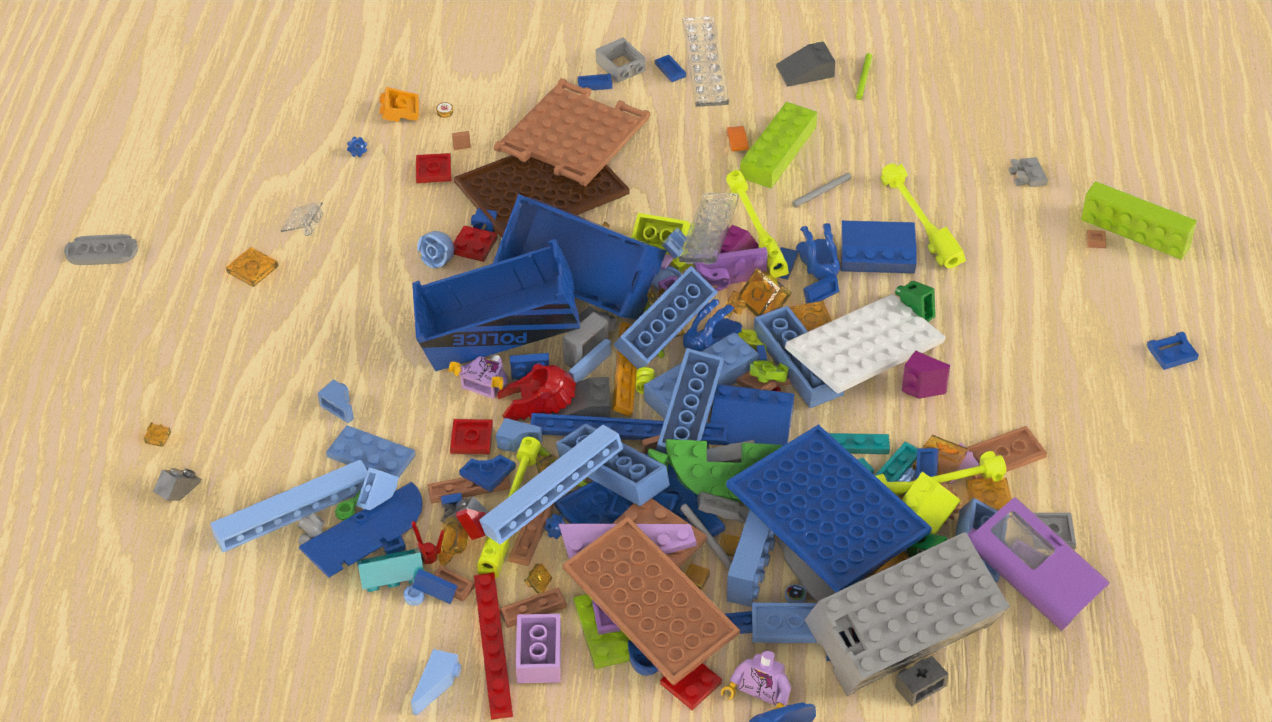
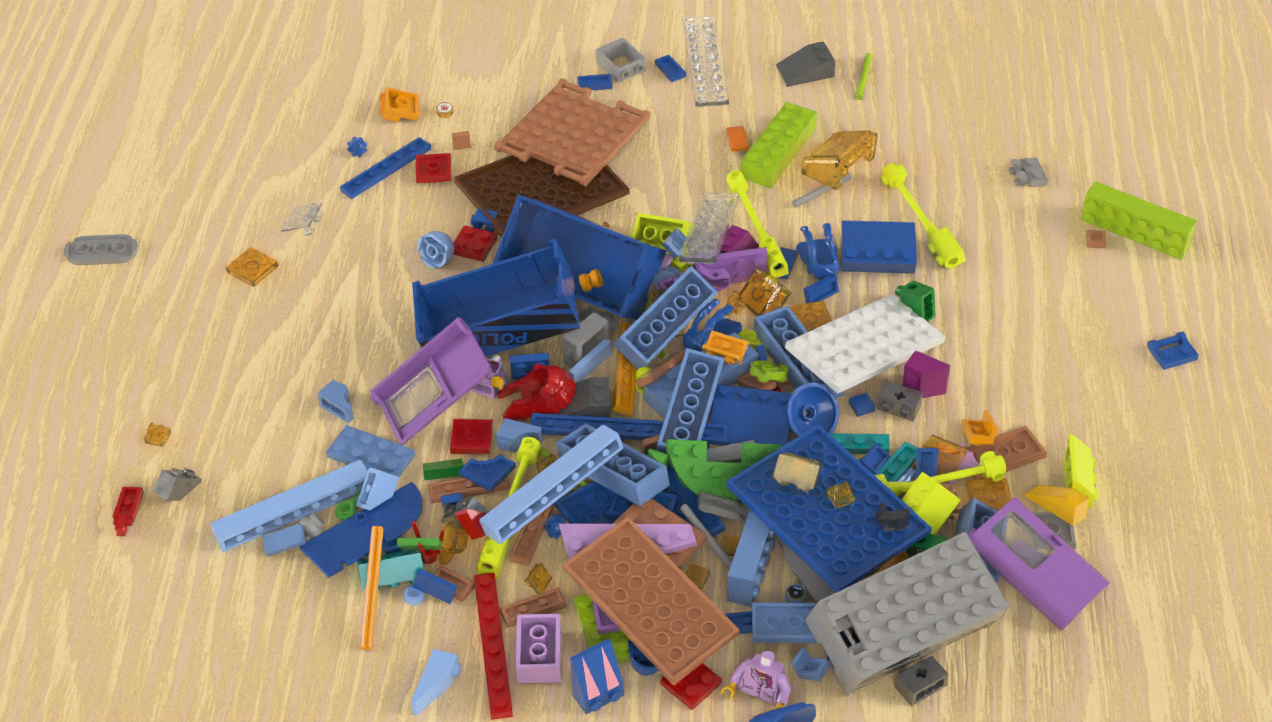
(127, 508): none -> red hinge
(284, 539): none -> medium blue tile
(371, 588): none -> light orange axle
(385, 168): none -> blue tile
(412, 543): none -> bright green tile
(431, 380): none -> medium lavender piece
(442, 469): none -> green slope
(591, 280): none -> light orange wheel
(596, 677): none -> blue slope
(661, 368): none -> nougat tile
(726, 347): none -> light orange bracket
(797, 470): none -> clear yellow slope
(810, 667): none -> medium blue bracket
(820, 408): none -> blue dish
(837, 154): none -> clear yellow windscreen
(840, 495): none -> clear yellow tile
(862, 404): none -> blue tile
(875, 459): none -> blue tile
(893, 519): none -> clear smoke bracket
(899, 400): none -> flat silver brick
(980, 431): none -> light orange bracket
(1060, 501): none -> yellow slope
(1079, 469): none -> neon yellow slope

